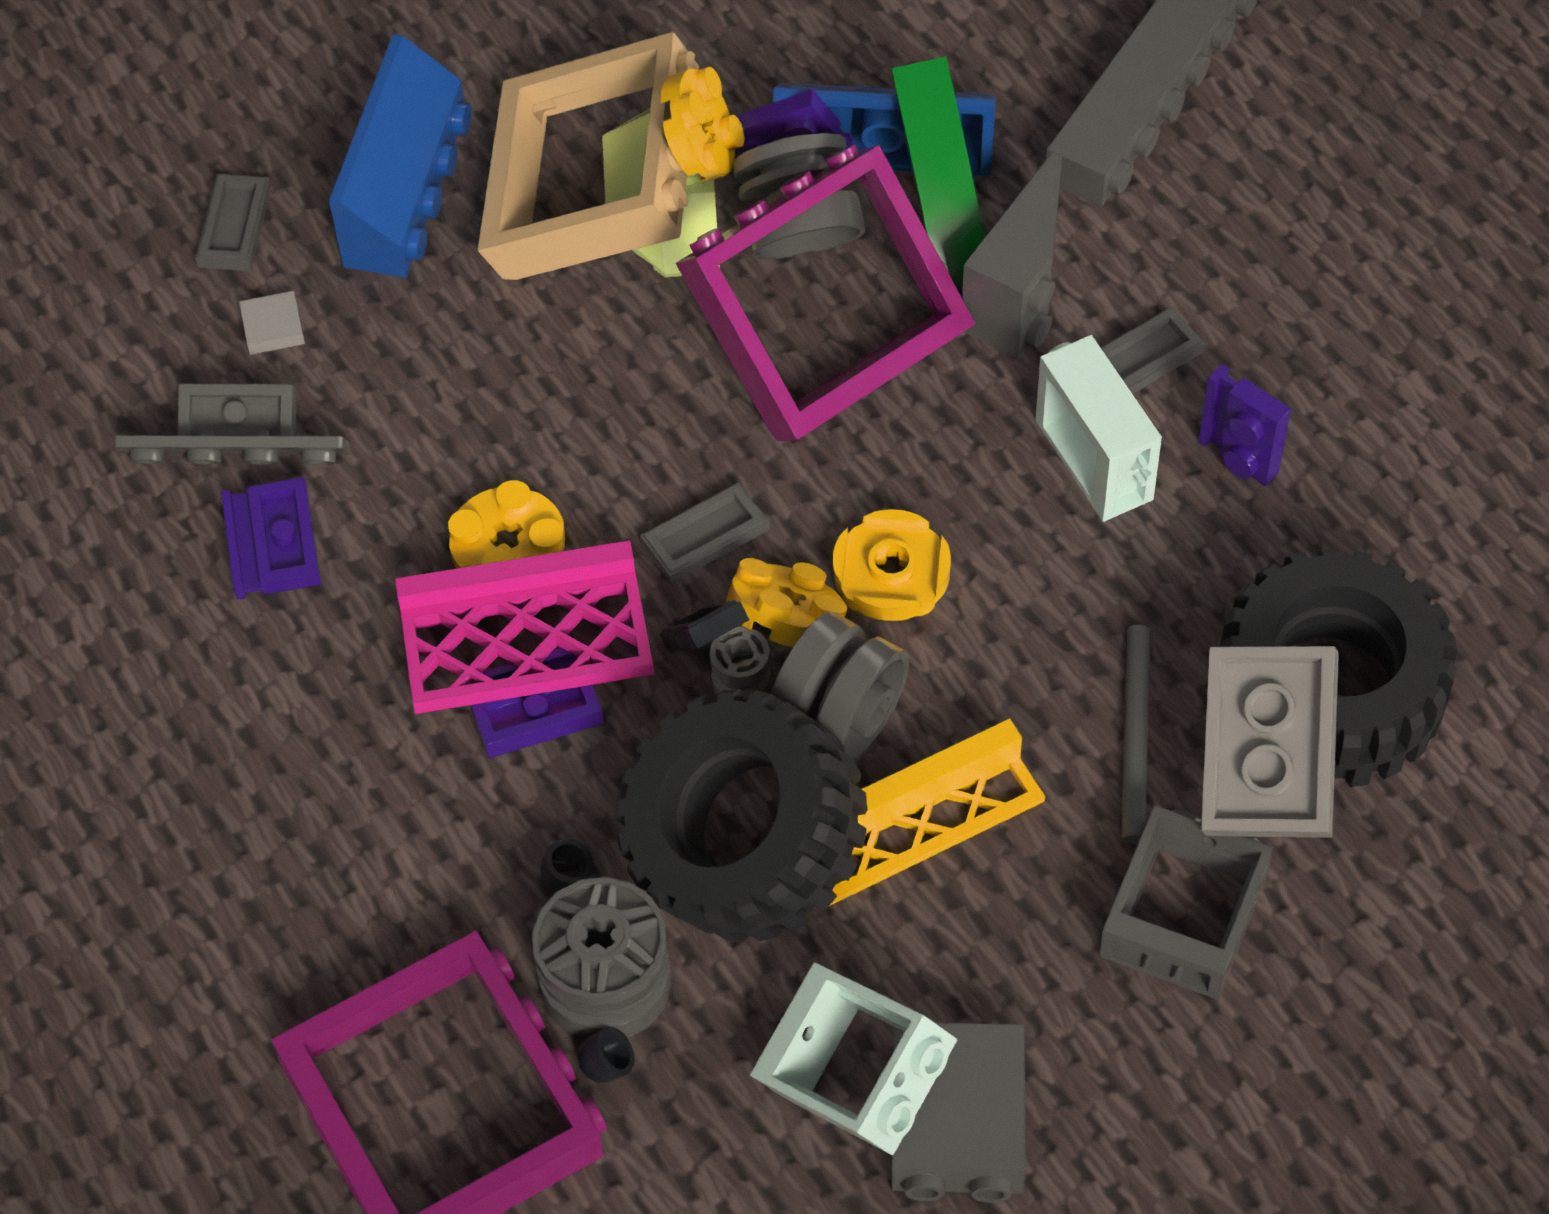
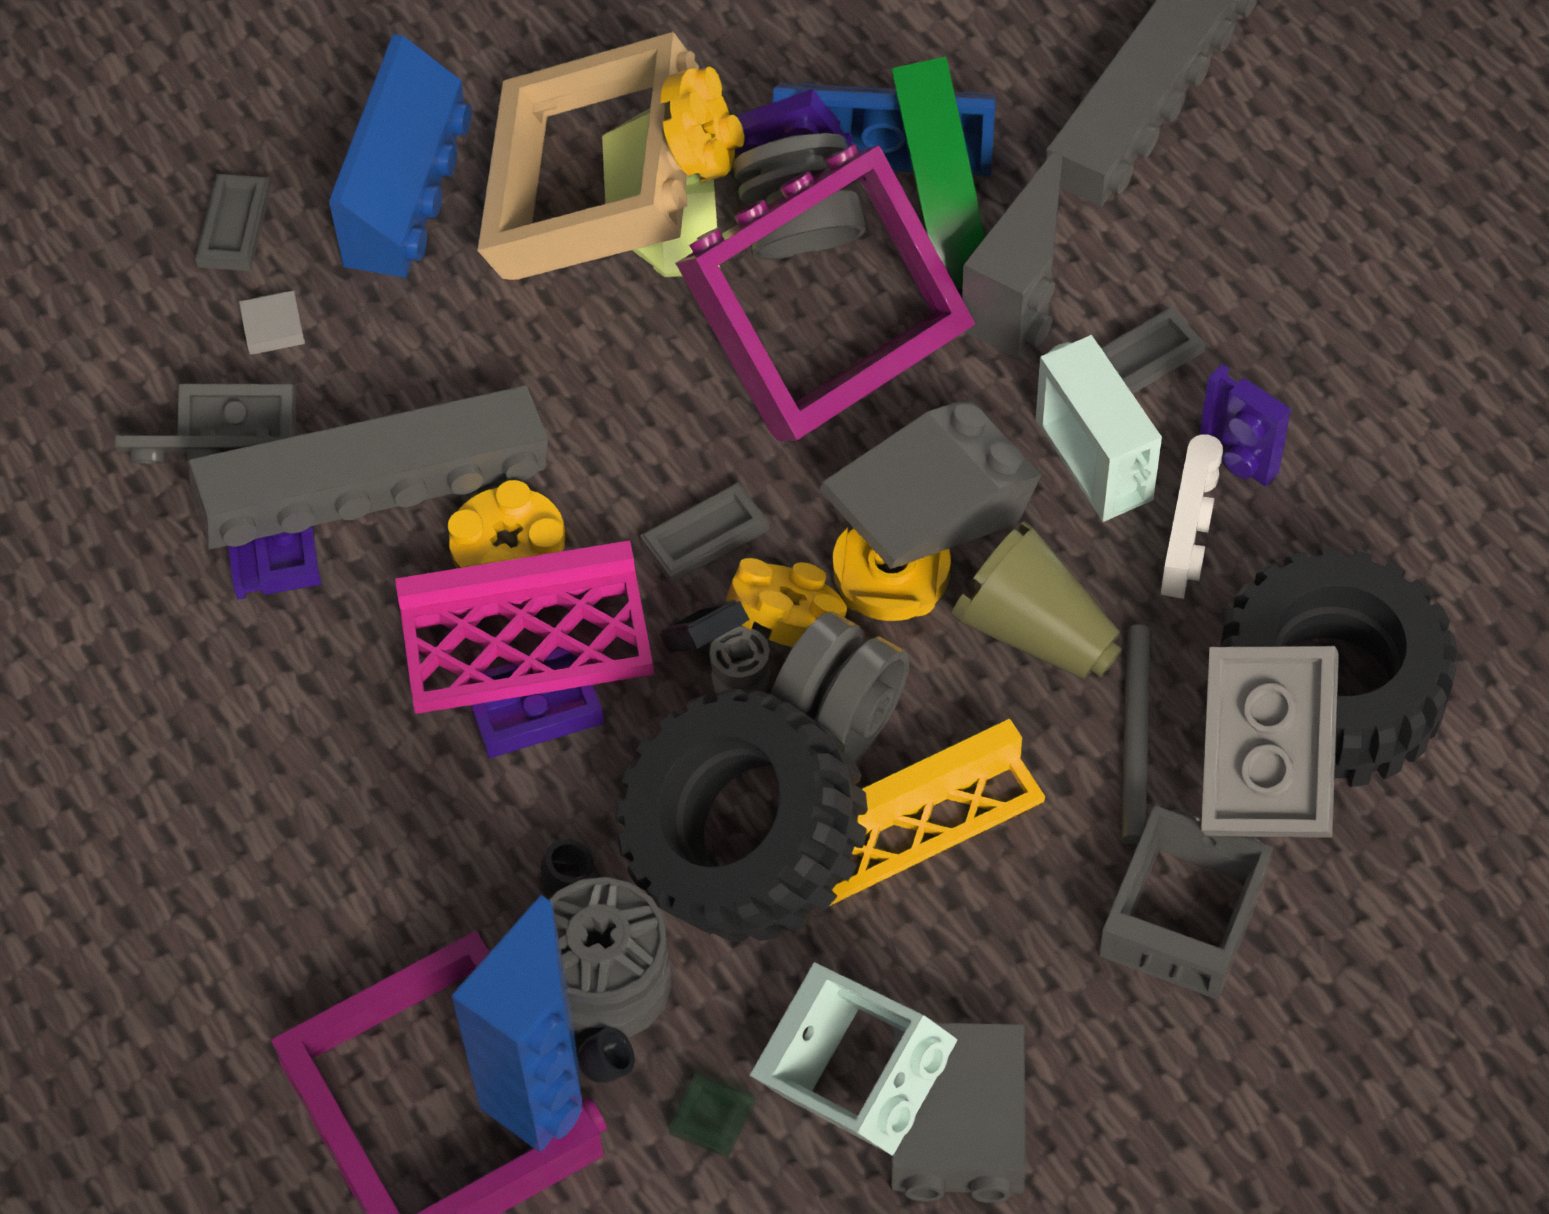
(367, 467): none -> dark grey brick
(522, 1032): none -> blue slope
(712, 1115): none -> clear green tile
(934, 485): none -> dark grey slope
(1039, 607): none -> olive cone
(1191, 514): none -> white plate

